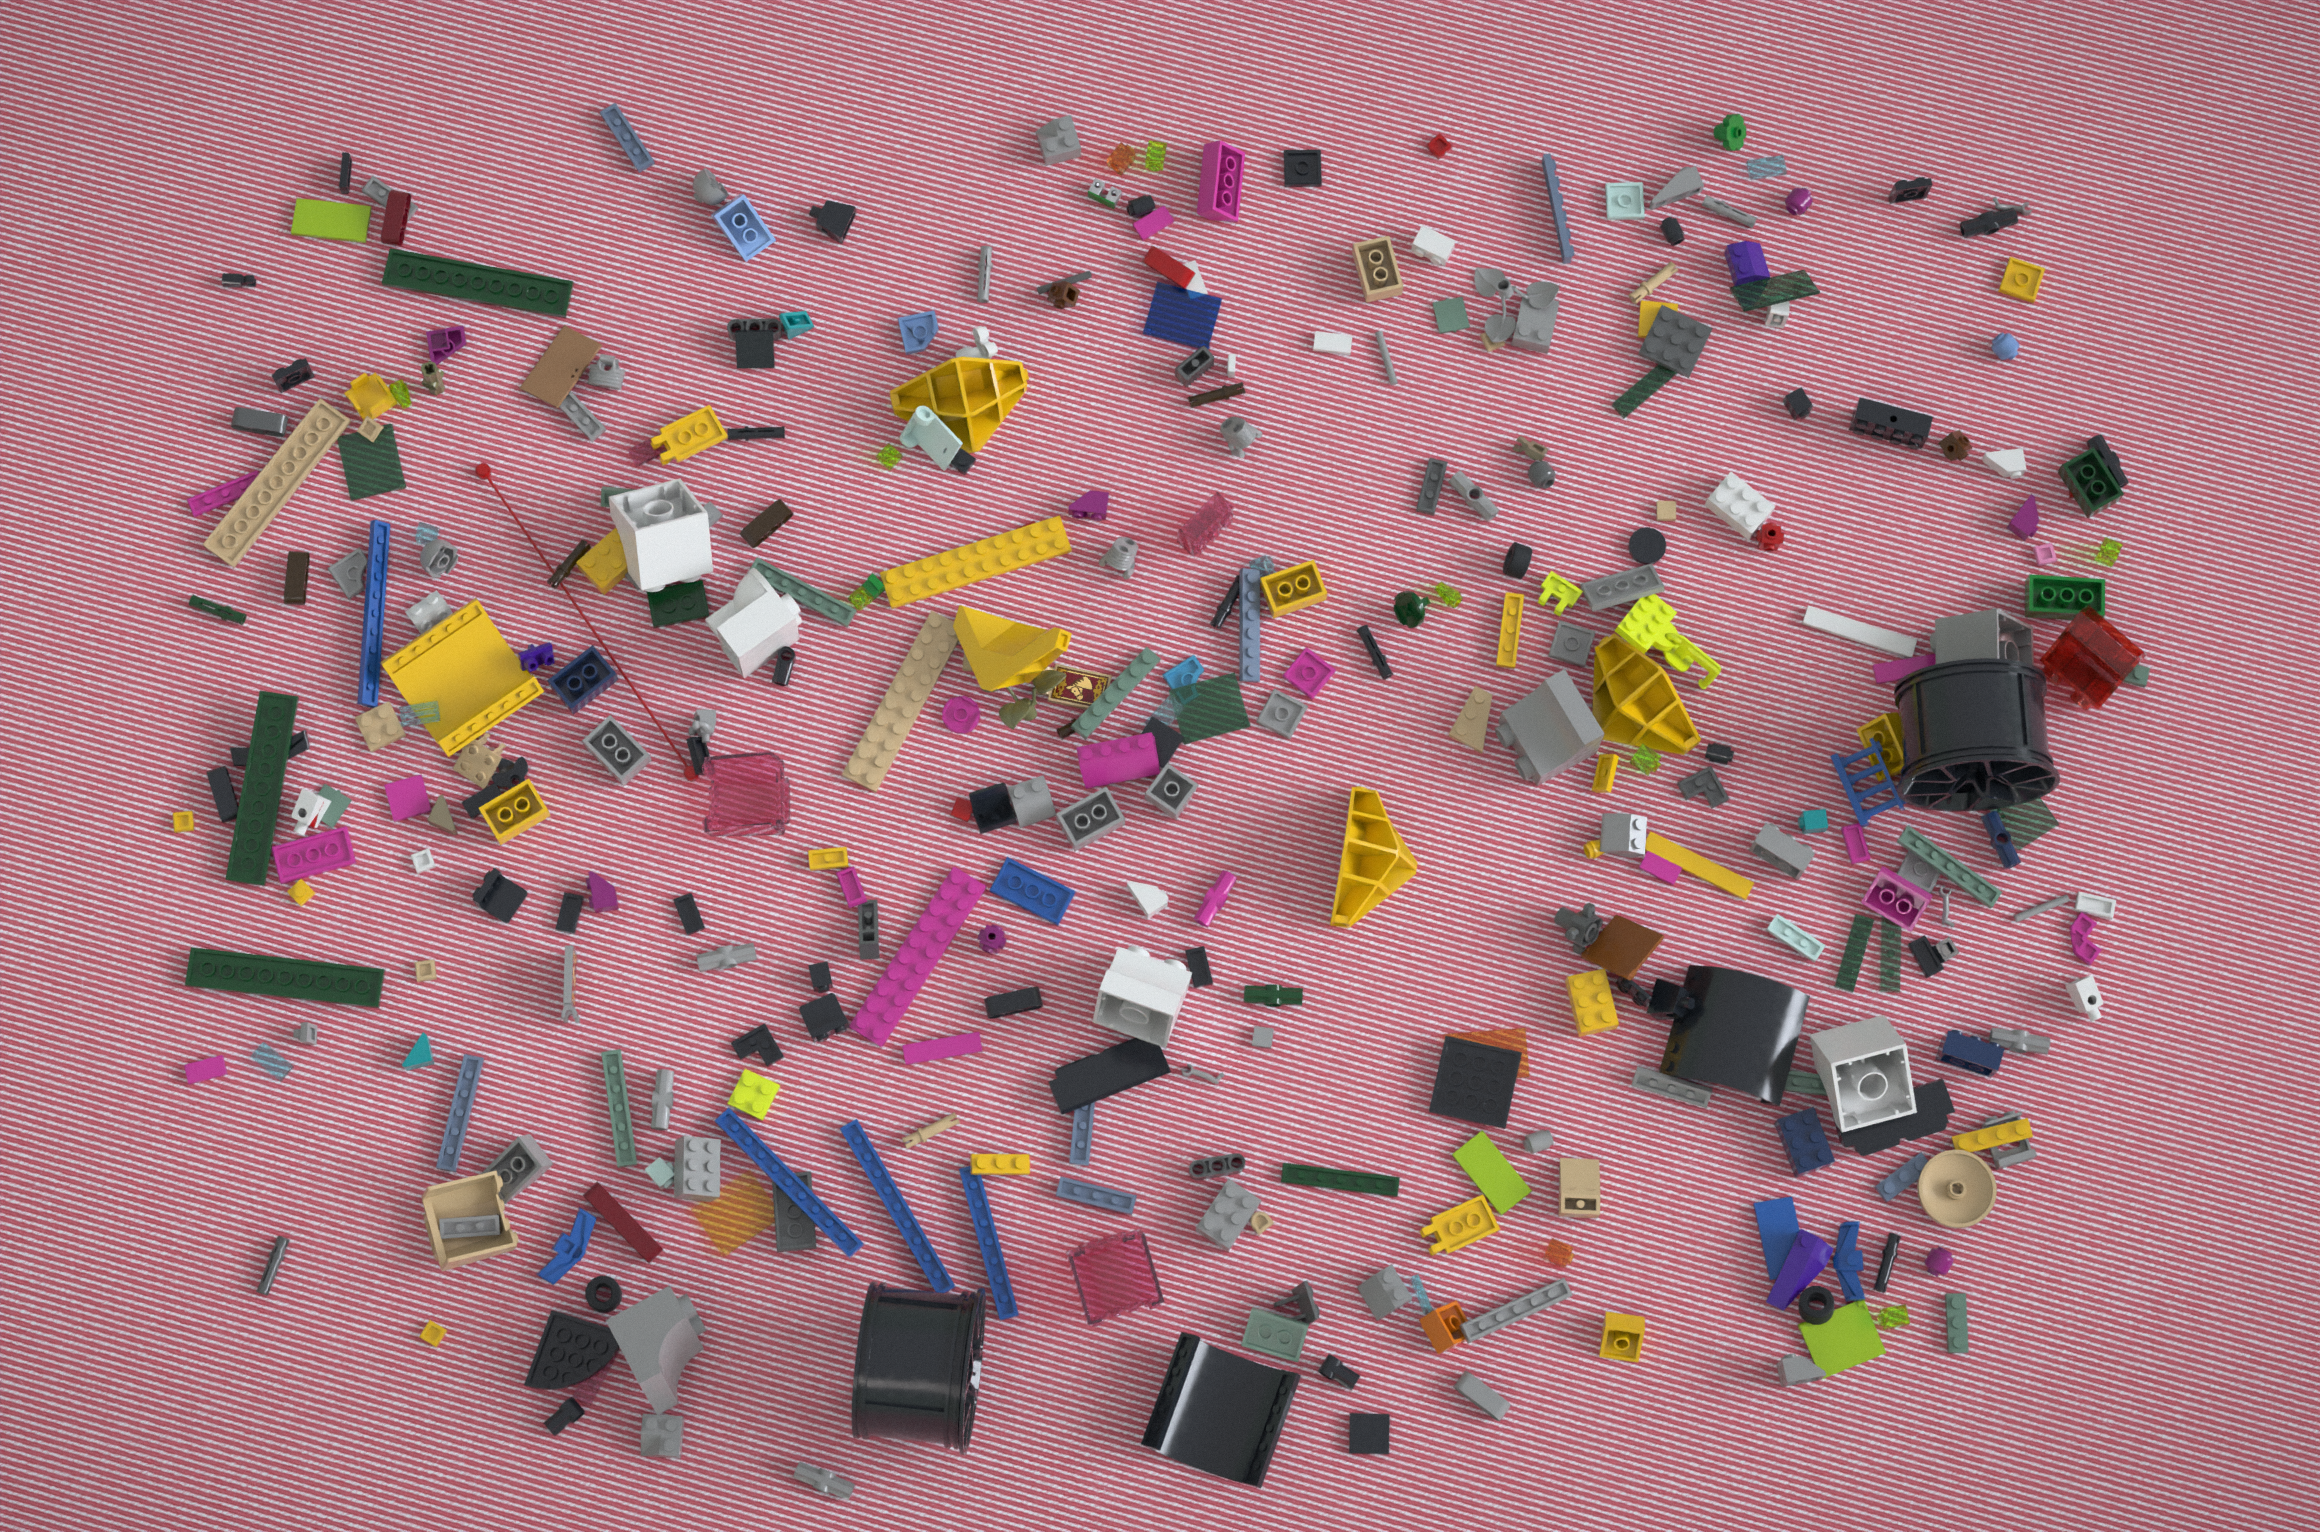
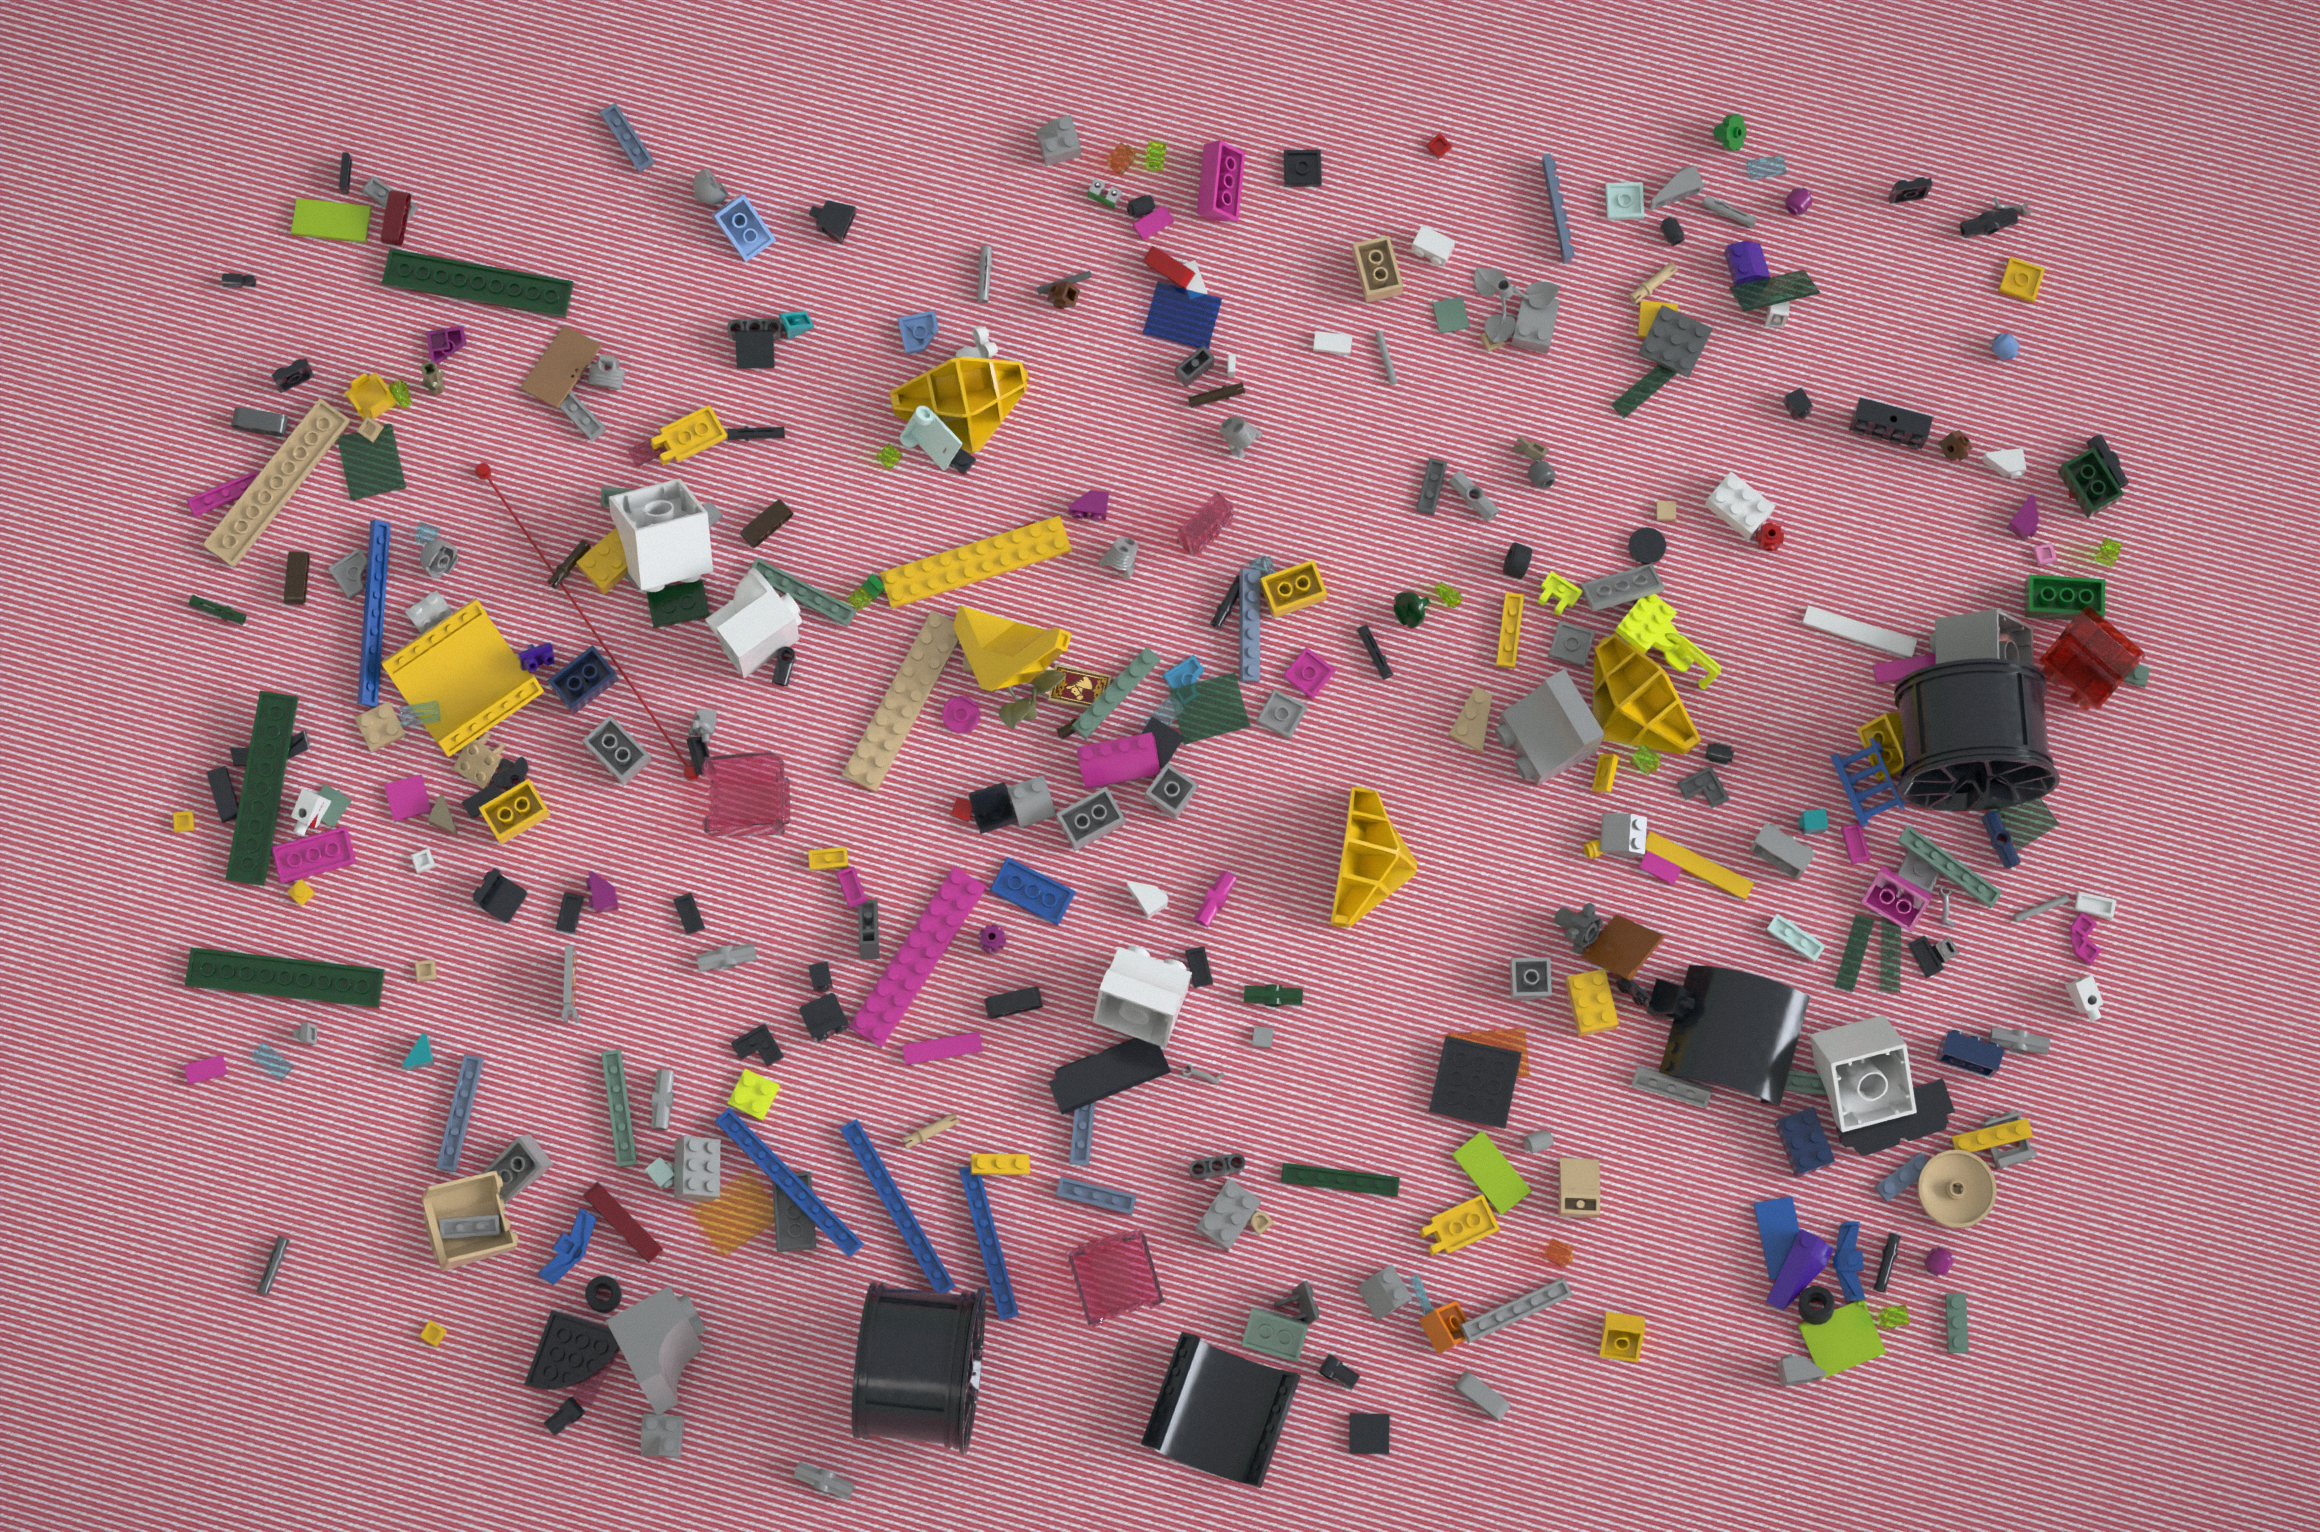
(1530, 978): none -> light grey slope

